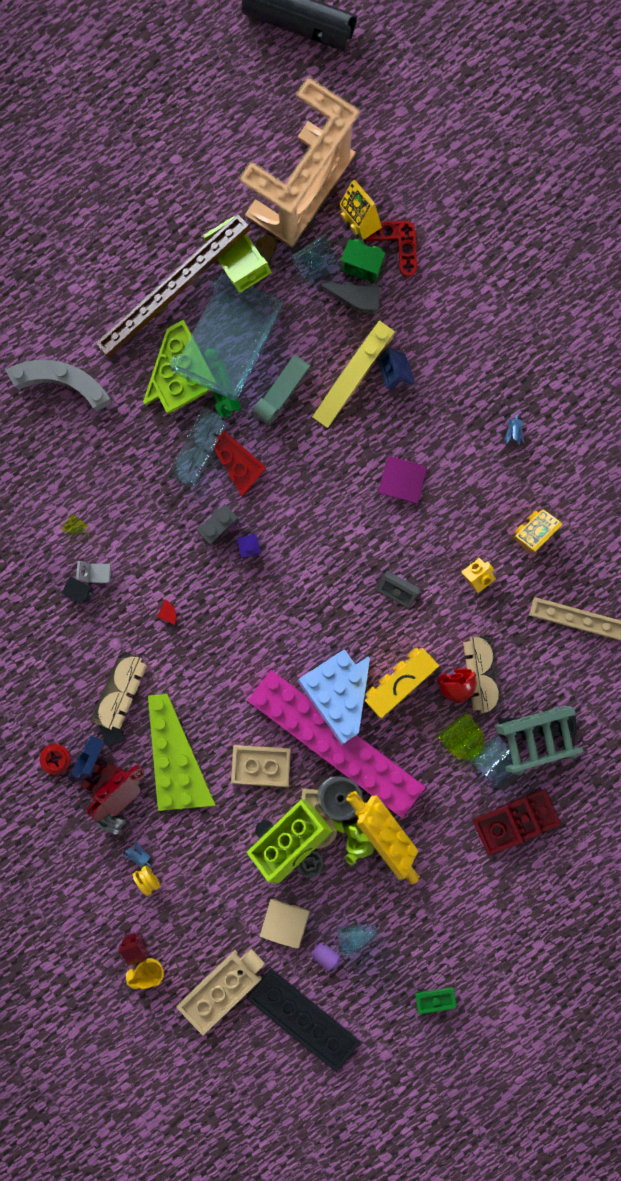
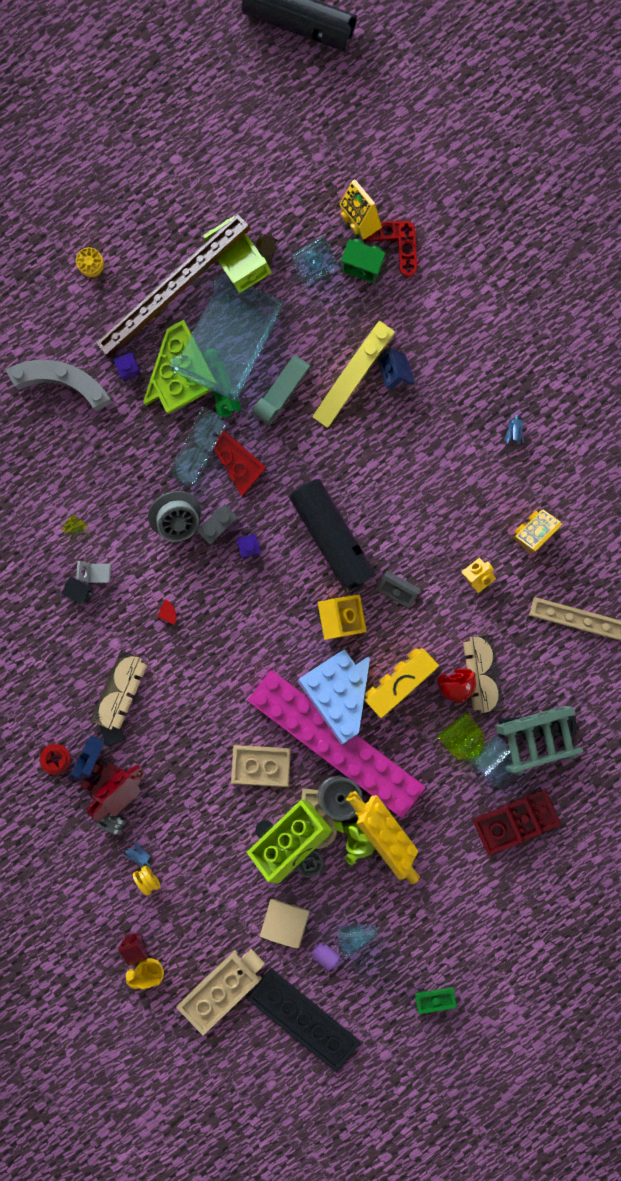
(90, 262): none -> yellow wheel
(127, 366): none -> dark purple brick
(175, 515): none -> dark grey piece
(175, 766): lime wing -> none
(315, 175): light nougat arch -> none
(332, 535): none -> black piece
(342, 616): none -> yellow slope
(359, 298): dark grey slope -> none
(402, 479): magenta slope -> none

